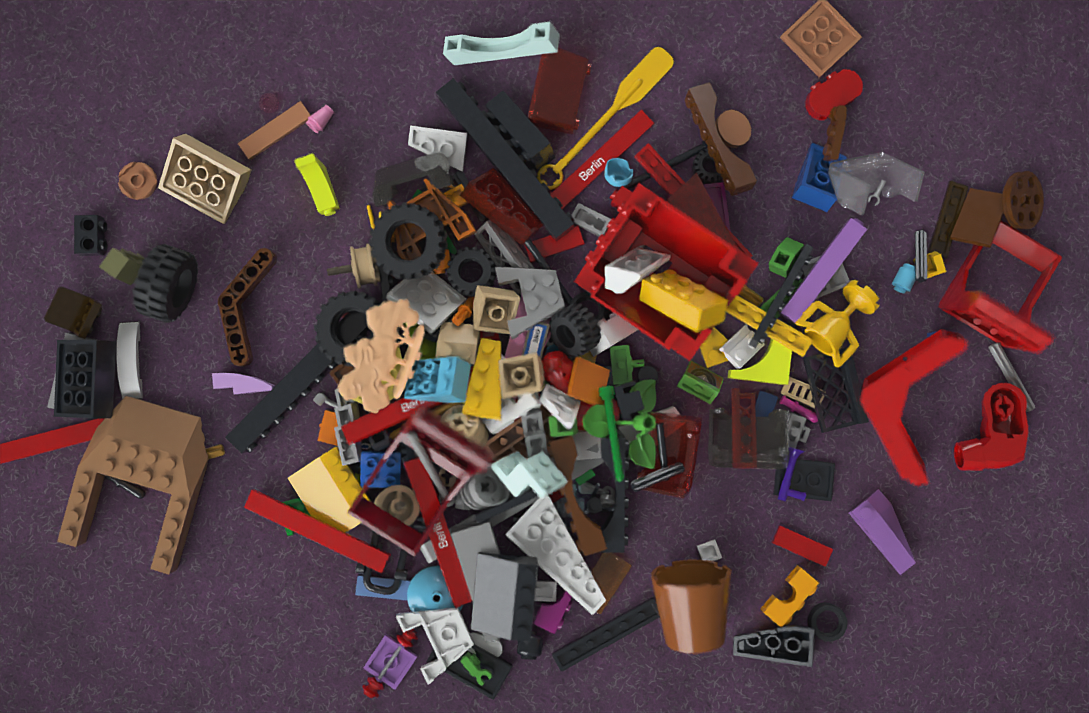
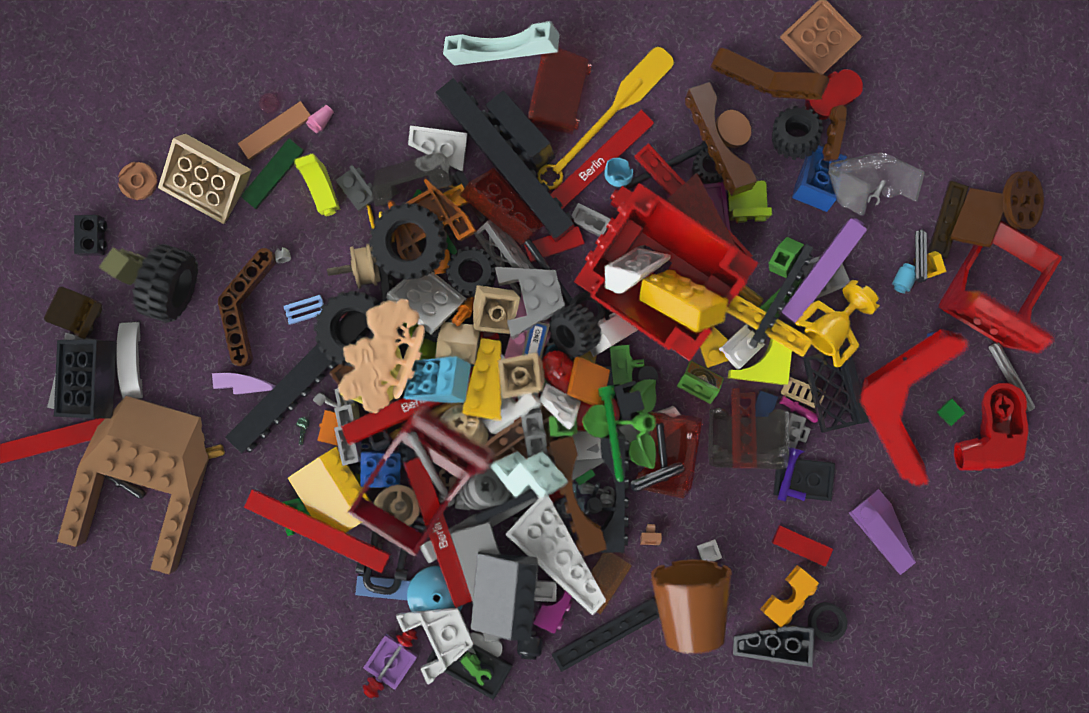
(272, 173): none -> dark green tile
(282, 256): none -> light grey hinge
(289, 314): none -> light blue tile
(302, 423): none -> clear green hand
(356, 188): none -> dark grey bracket
(650, 536): none -> nougat tile
(750, 204): none -> lime bracket
(778, 84): none -> reddish brown beam
(797, 119): none -> black tyre
(950, 412): none -> green tile

